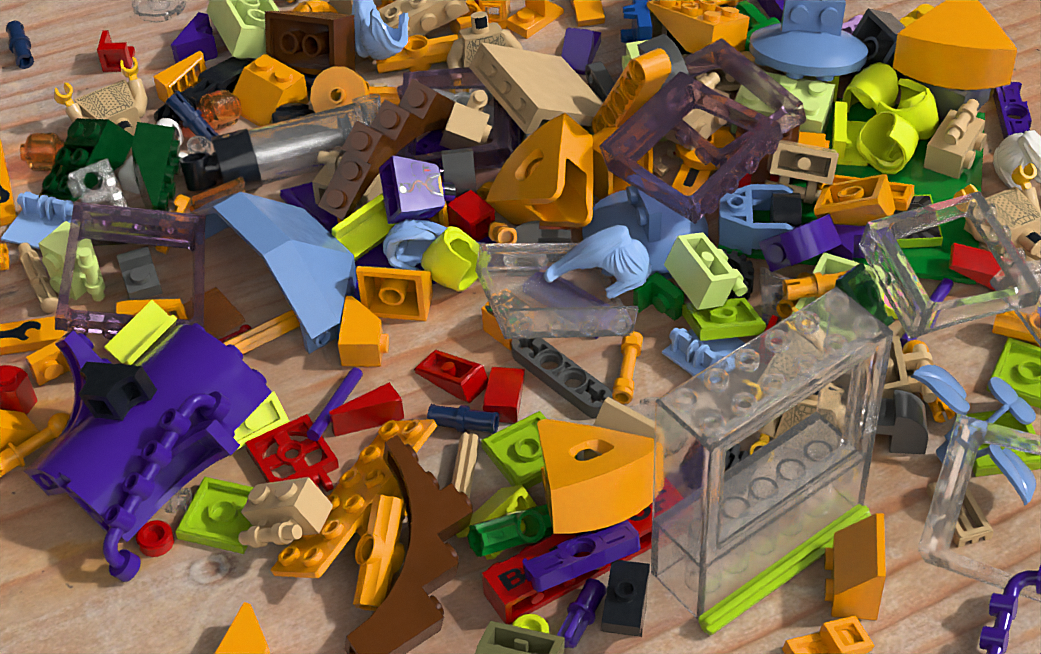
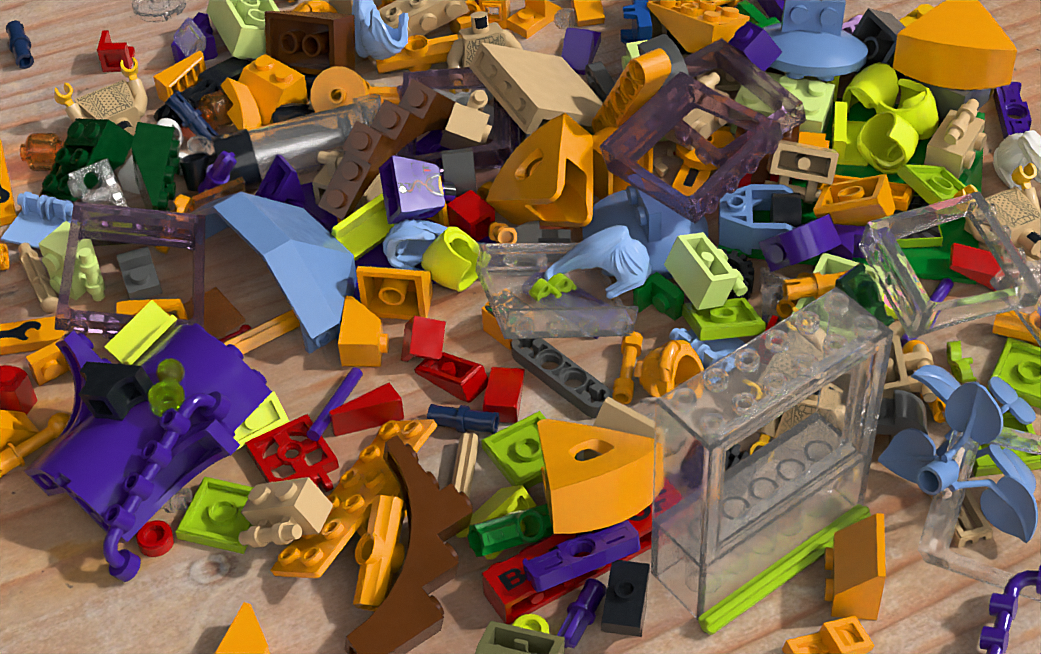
(169, 373): none -> clear neon green plate
(190, 38): none -> clear slope
(218, 172): none -> dark purple axle
(245, 110): none -> light orange slope
(281, 182): none -> dark purple slope
(423, 338): none -> red panel
(555, 285): none -> lime piece
(565, 18): none -> clear hinge
(667, 367): none -> light orange helmet
(755, 45): none -> dark purple slope
(931, 182): none -> lime tile
(959, 366): none -> lime piece
(974, 412): none -> medium blue plant

